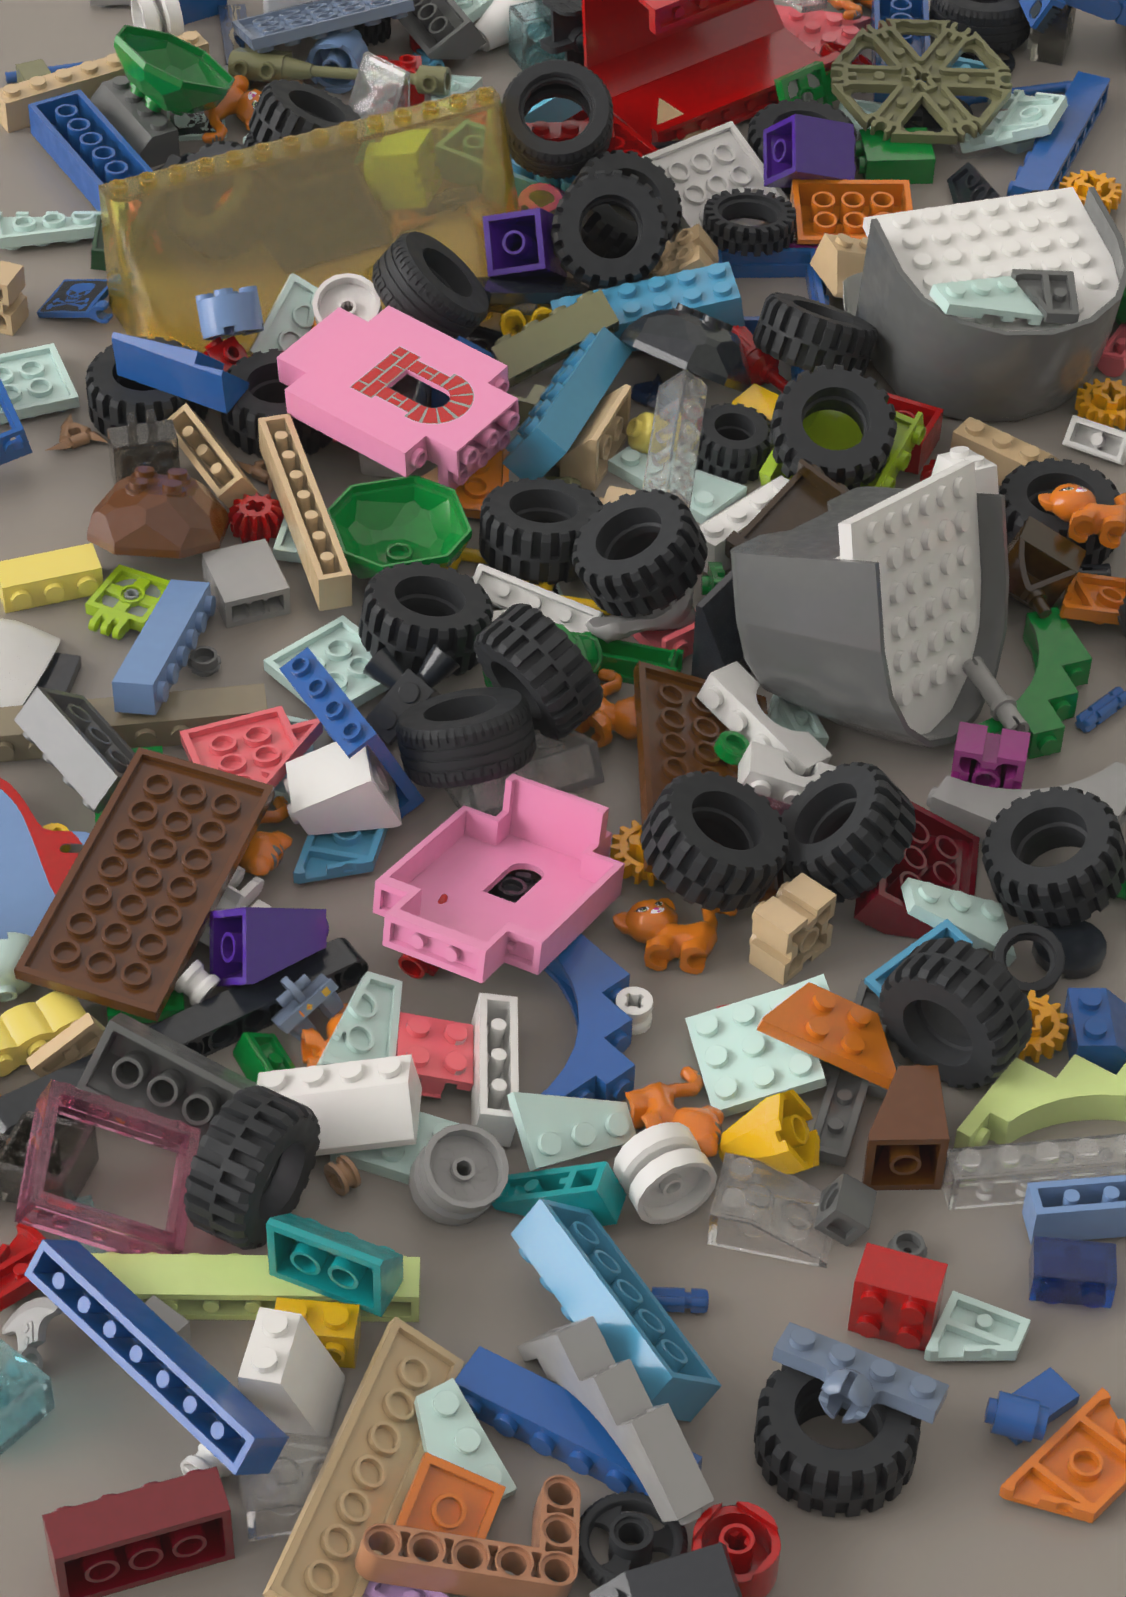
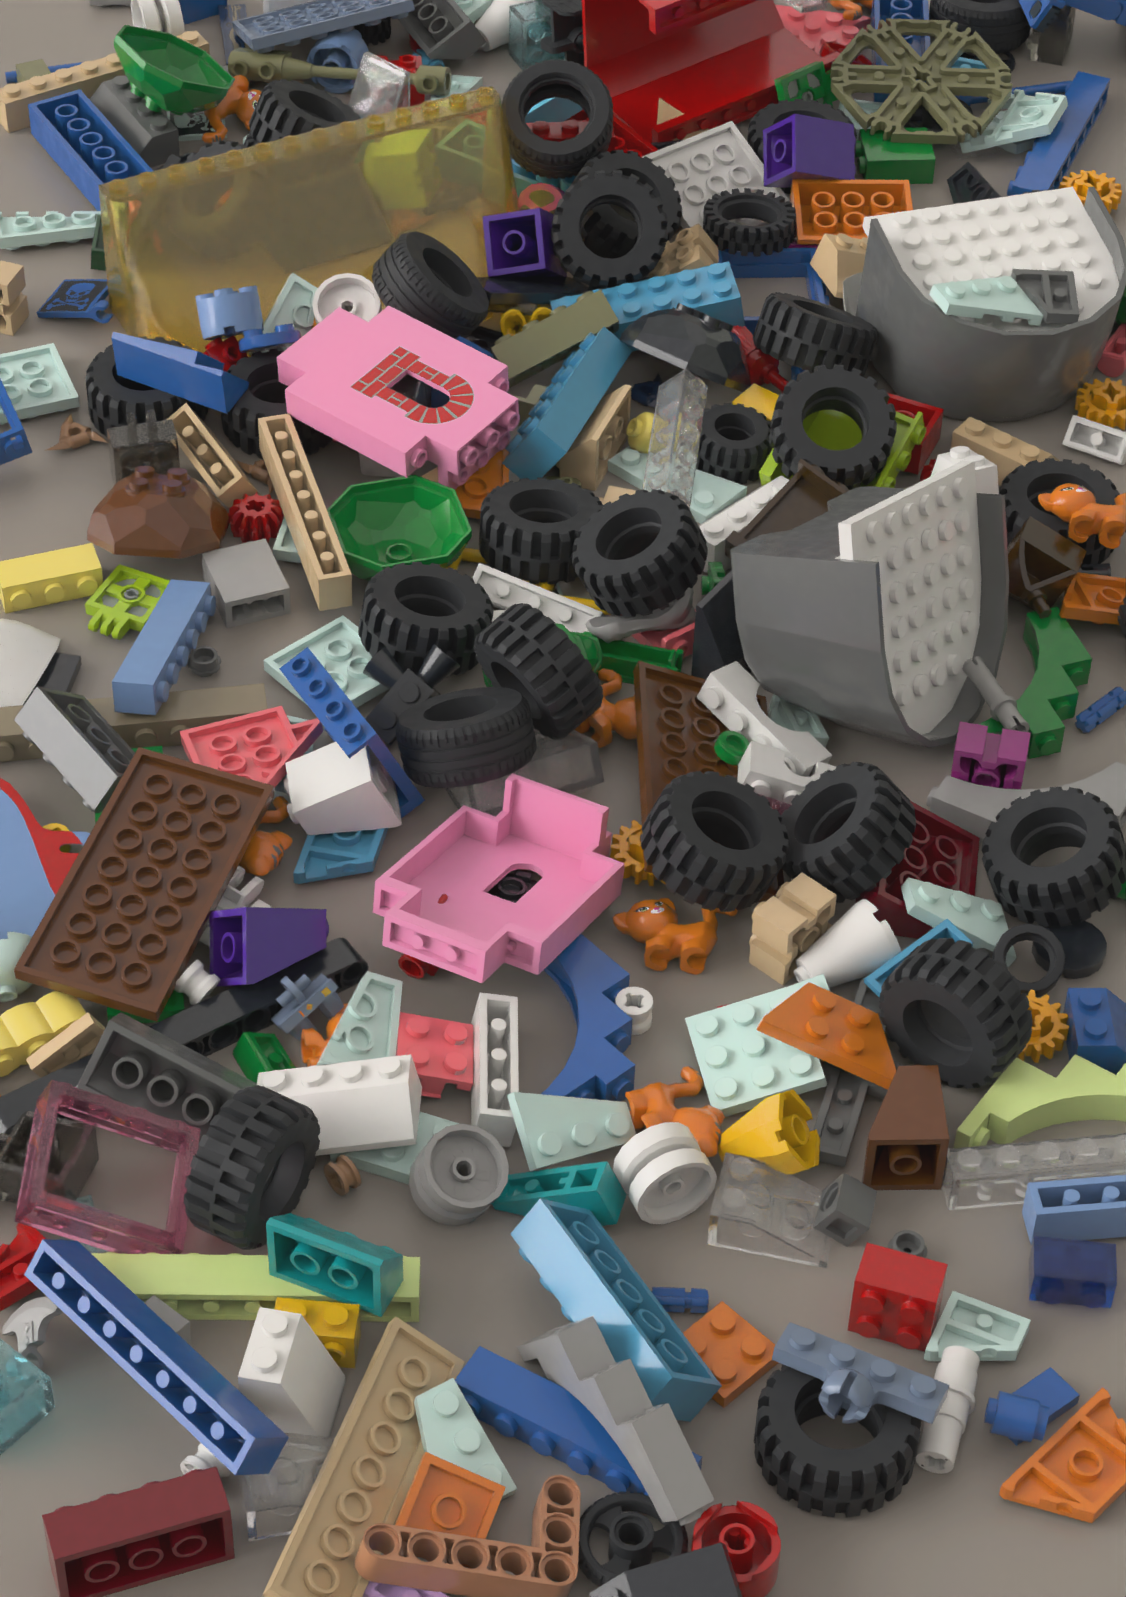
(255, 340): none -> blue tile
(731, 1351): none -> orange plate
(849, 948): none -> white cone
(942, 1438): none -> white piece

